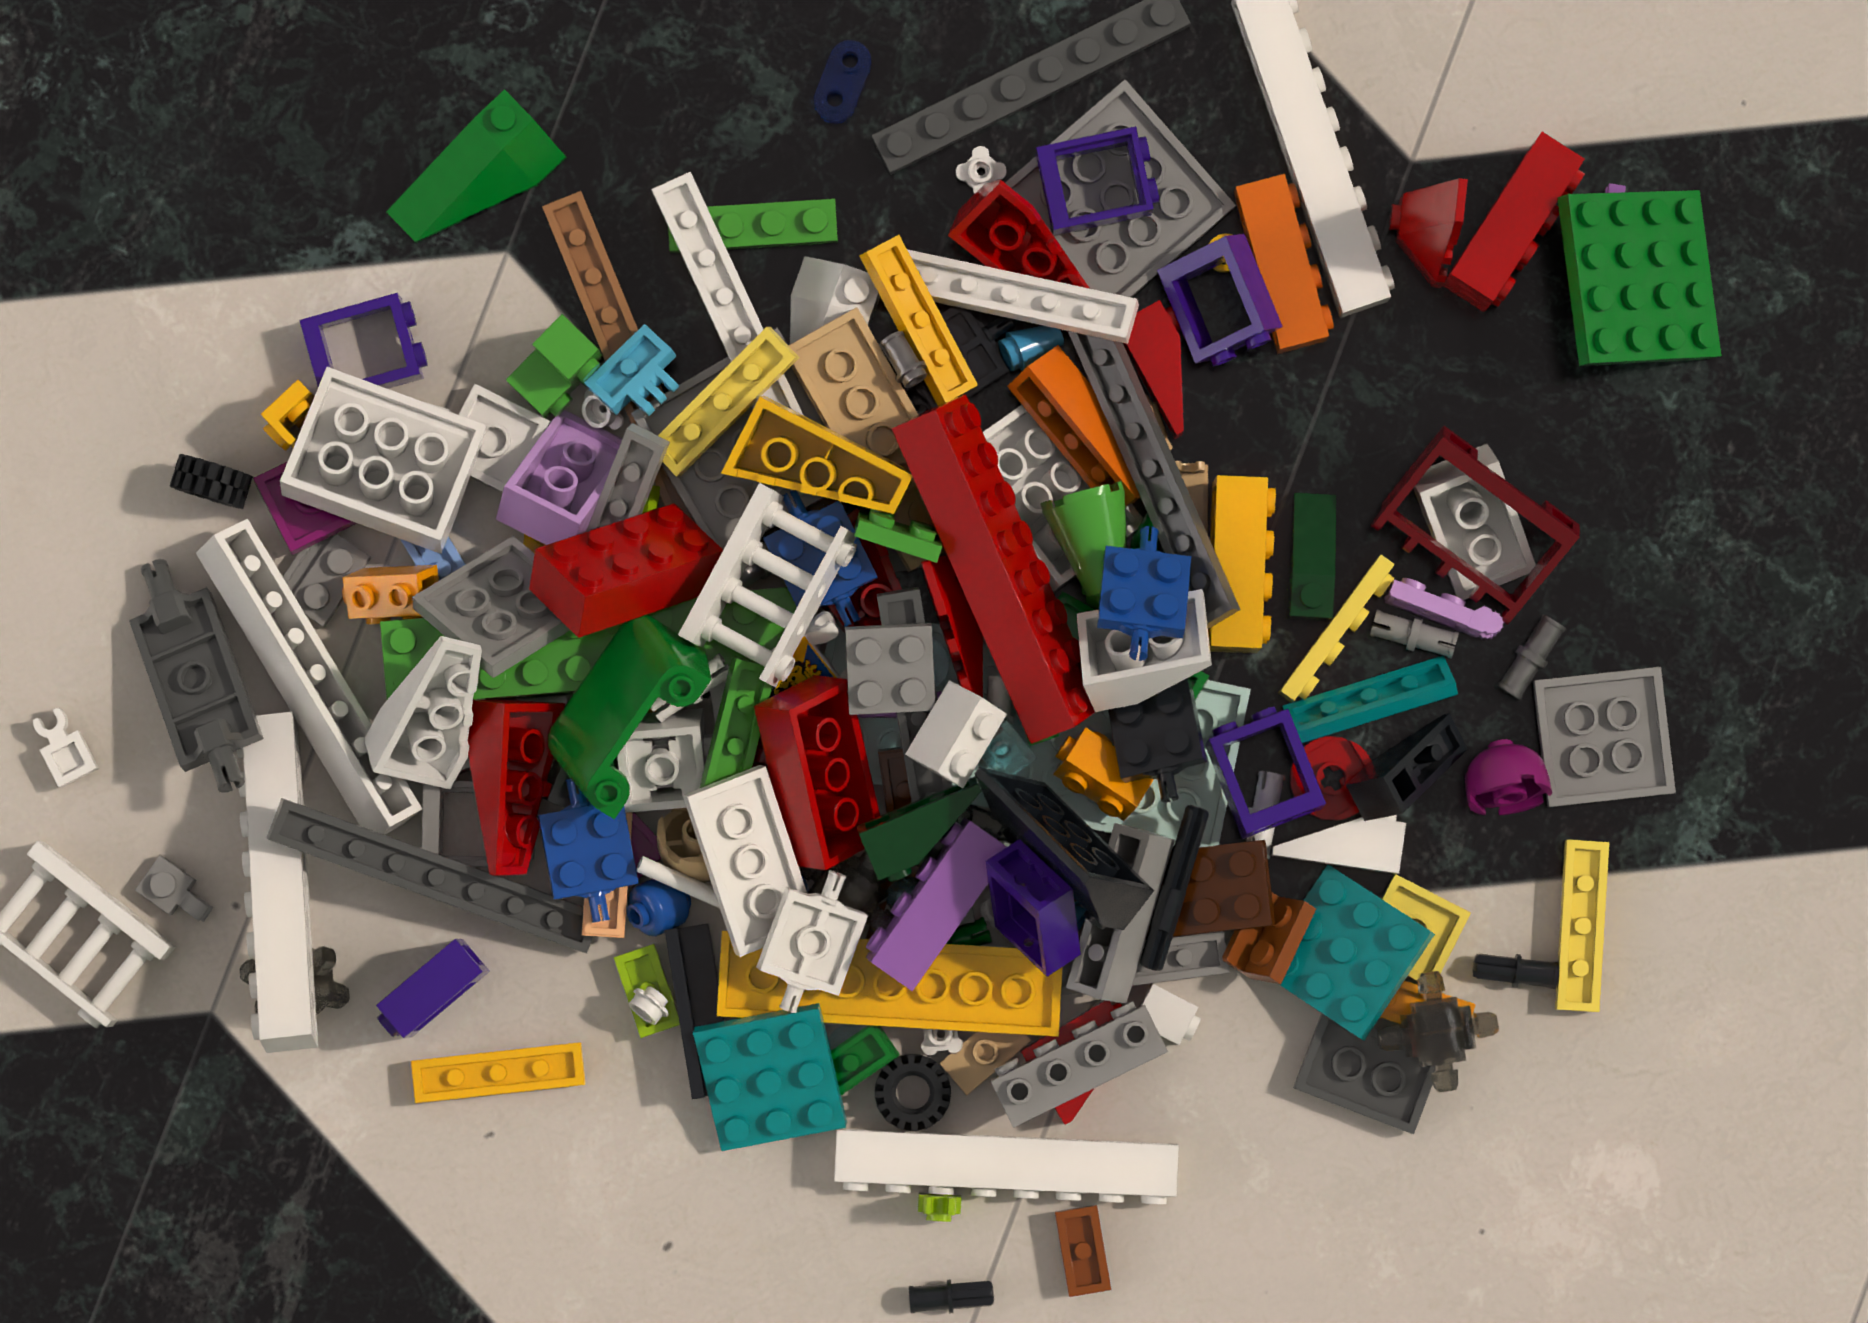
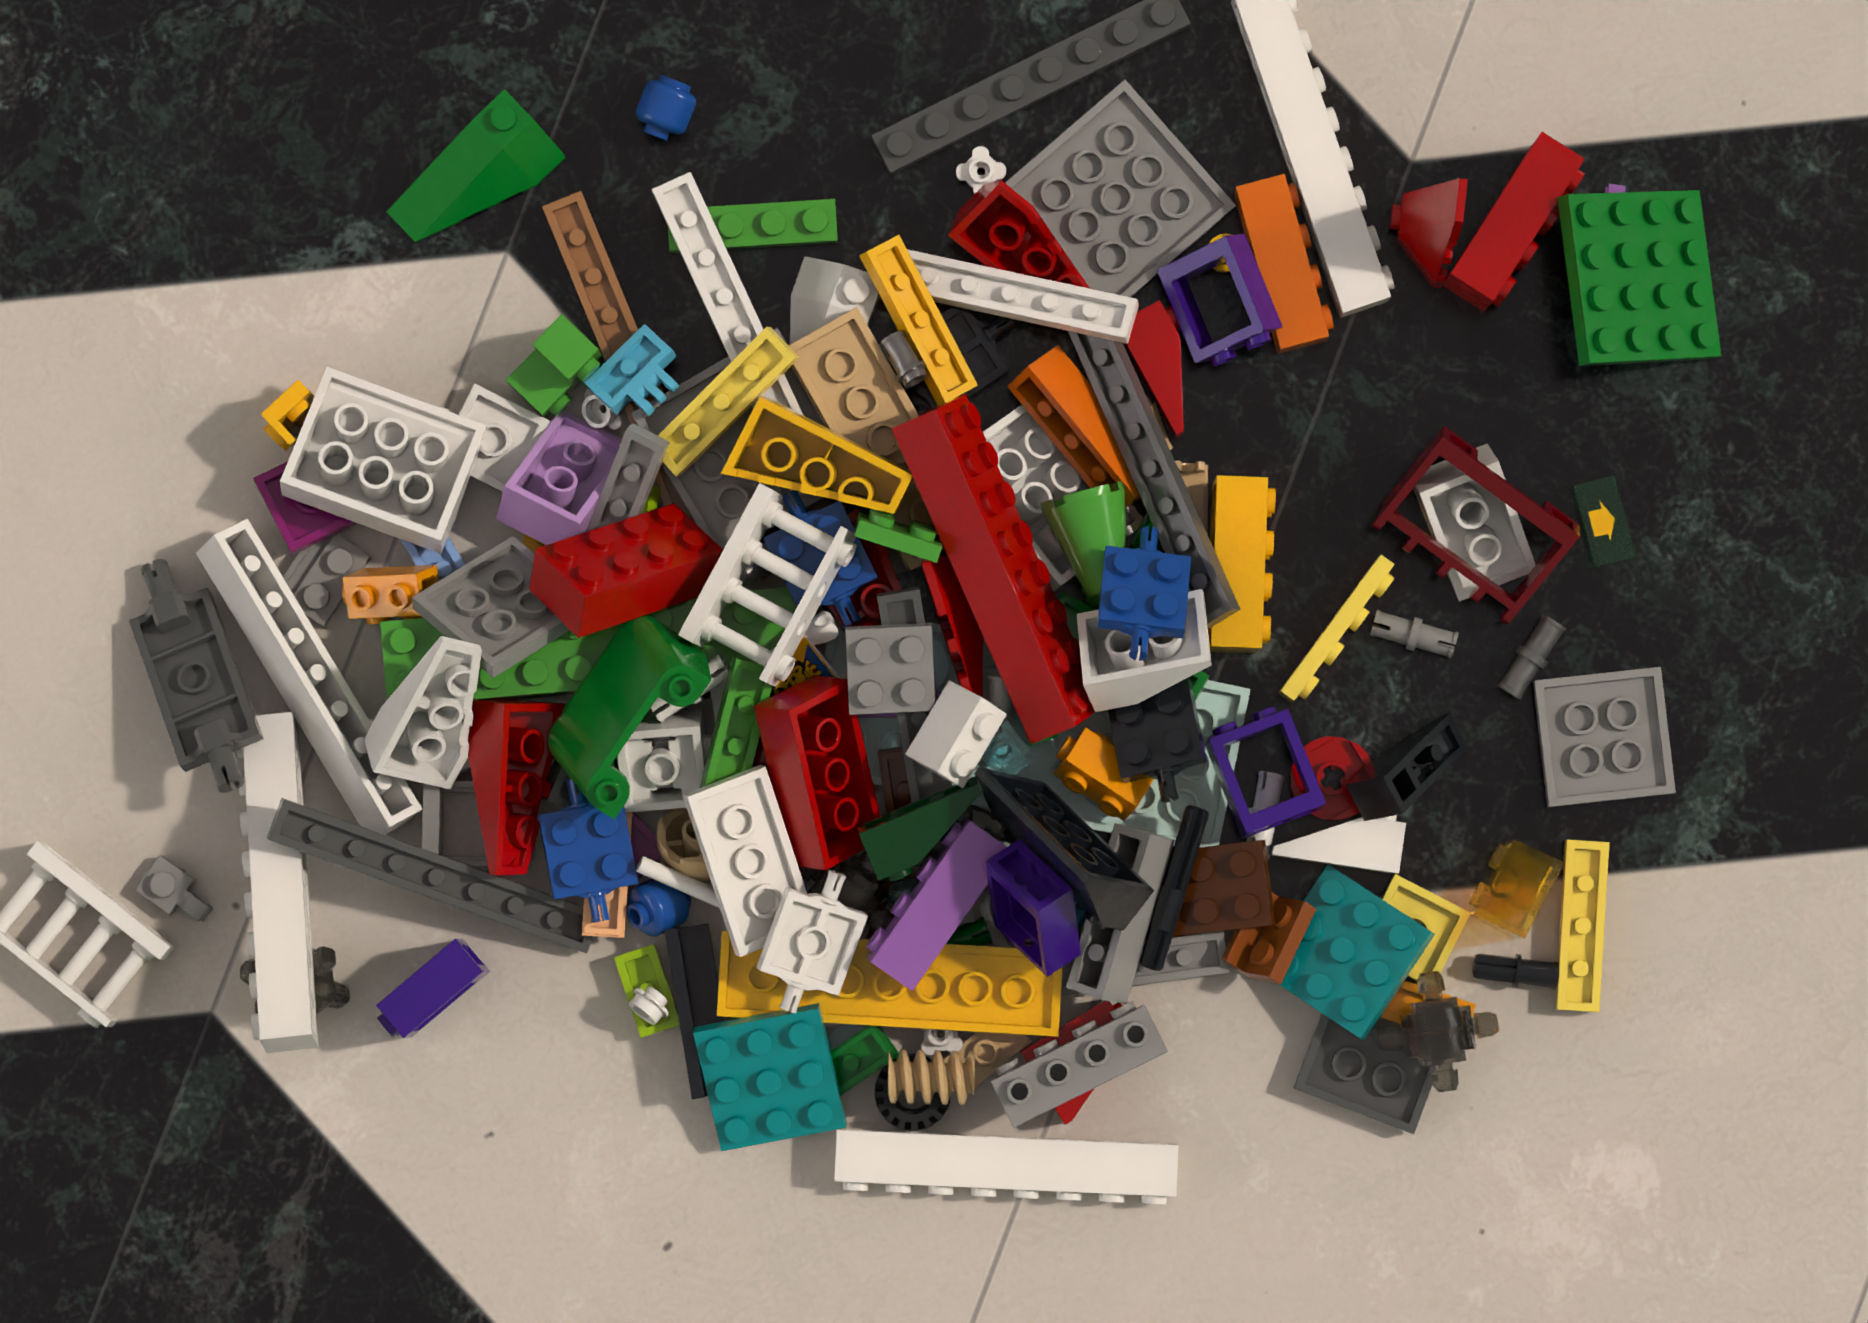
(67, 754): white plate -> none
(211, 481): black tyre -> none
(404, 319): dark purple window -> none
(498, 1072): yellow plate -> none
(665, 107): none -> blue head
(842, 80): clear blue plate -> none
(931, 1077): none -> tan piece
(939, 1207): lime plate -> none
(951, 1296): black axle -> none
(1027, 345): dark azure cone -> none
(1053, 192): dark purple window -> none
(1083, 1250): dark orange plate -> none
(1171, 1014): white brick -> none
(1312, 558): dark green slope -> none
(1372, 699): teal plate -> none
(1444, 610): lavender hinge -> none
(1506, 778): magenta cylinder -> none
(1515, 888): none -> clear yellow slope
(1603, 521): none -> clear green tile

